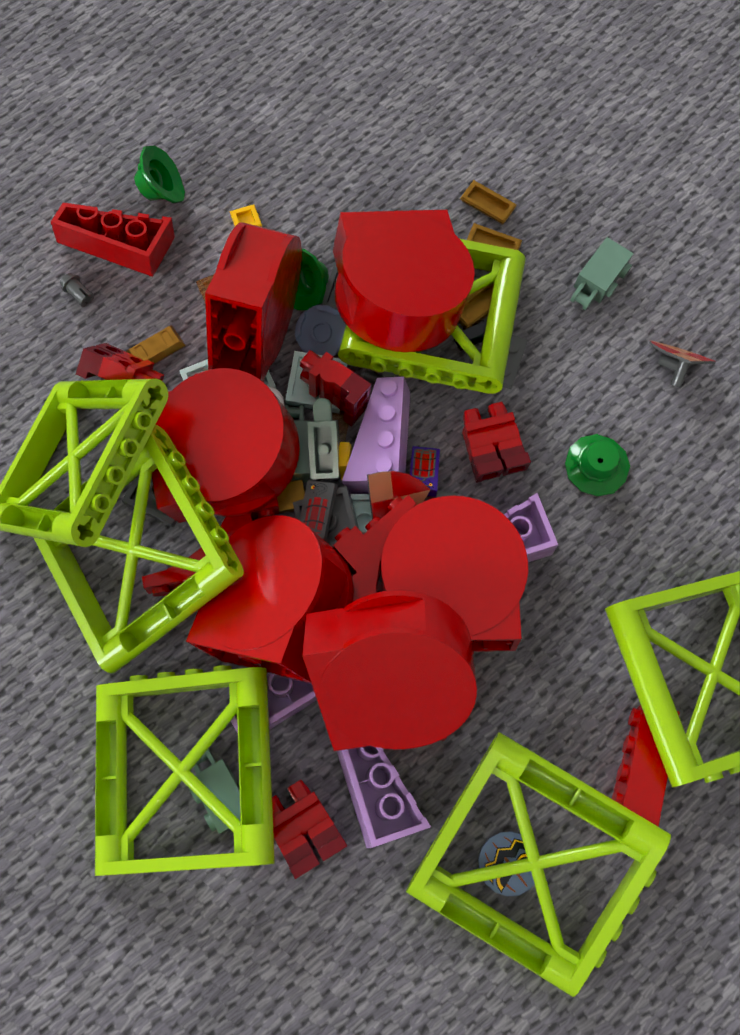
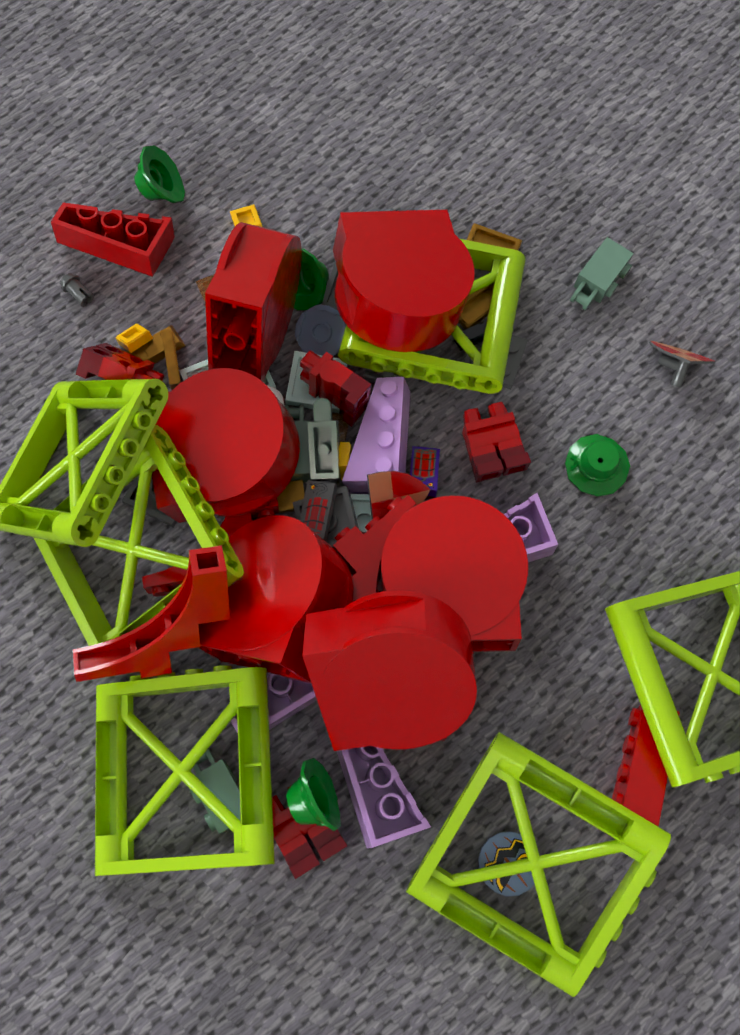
(134, 338): none -> yellow tile
(147, 648): none -> red arch
(171, 358): none -> pearl gold tile
(313, 797): none -> green hat
(488, 202): pearl gold tile -> none

